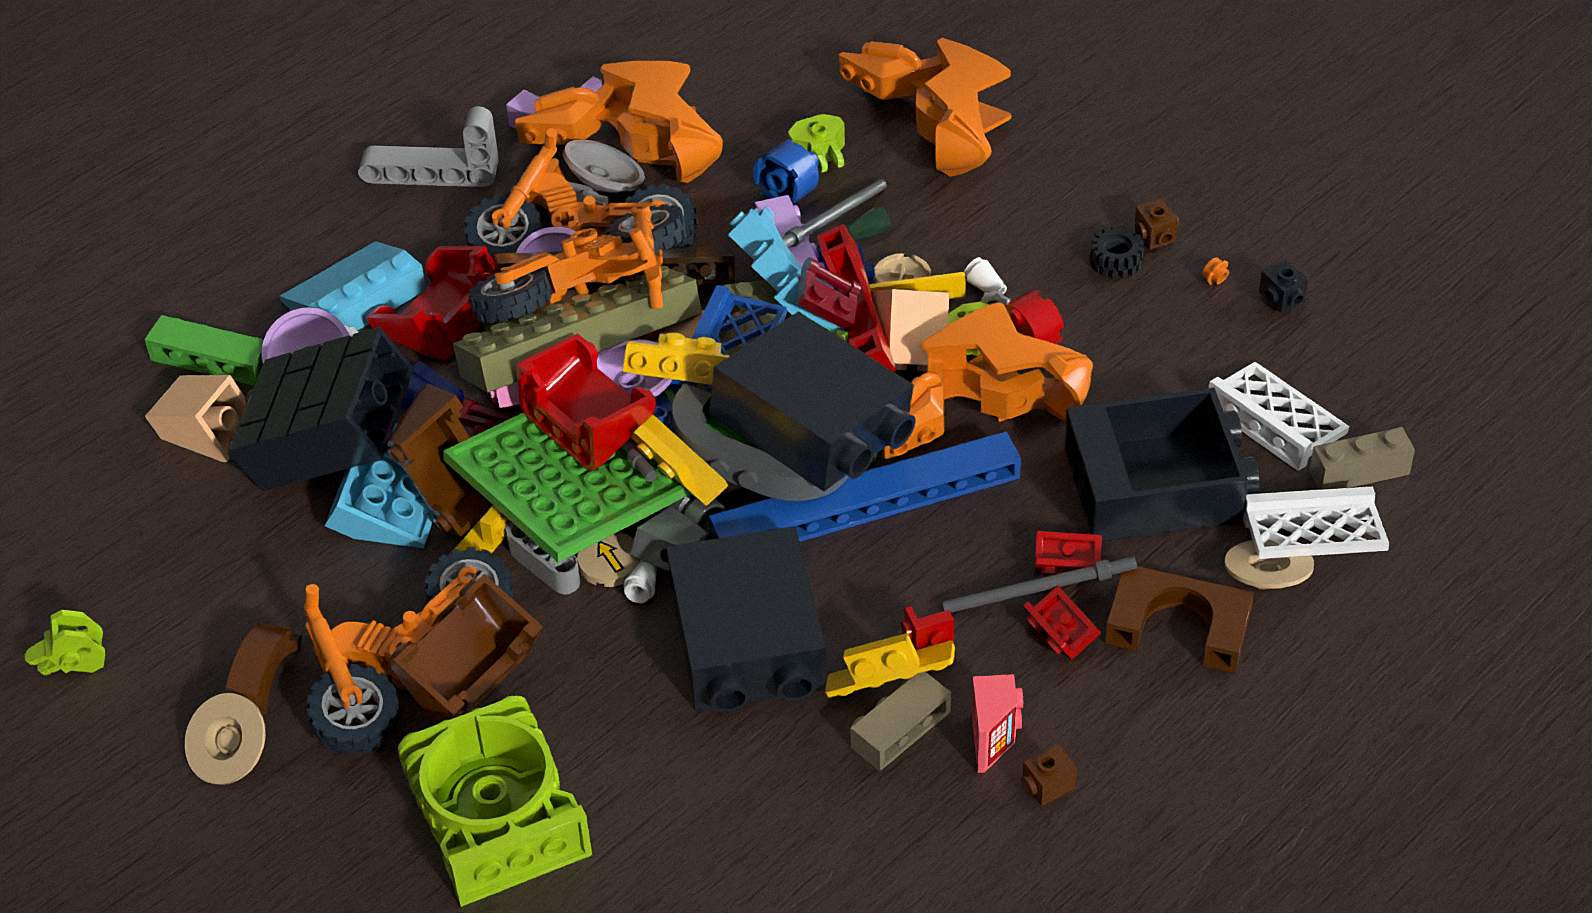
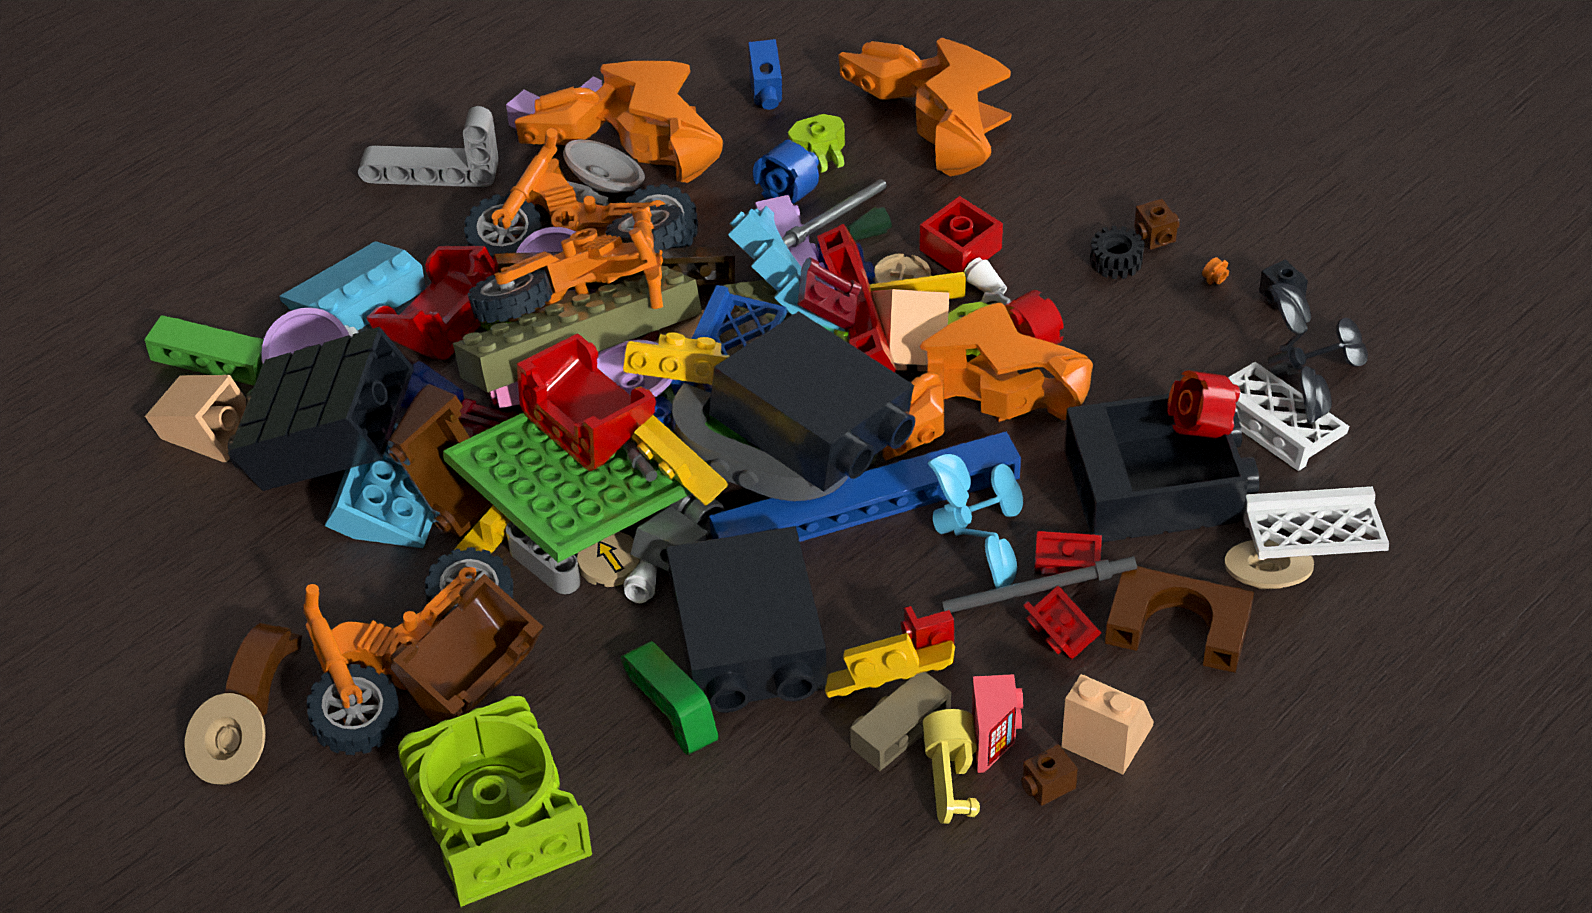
(68, 647): lime hinge -> none
(673, 694): none -> green beam
(765, 85): none -> blue torso
(947, 738): none -> light yellow piece
(956, 516): none -> medium azure plant
(960, 235): none -> red brick
(1104, 724): none -> light nougat slope
(1203, 404): none -> red brick
(1290, 360): none -> black plant
(1362, 459): dark tan brick -> none

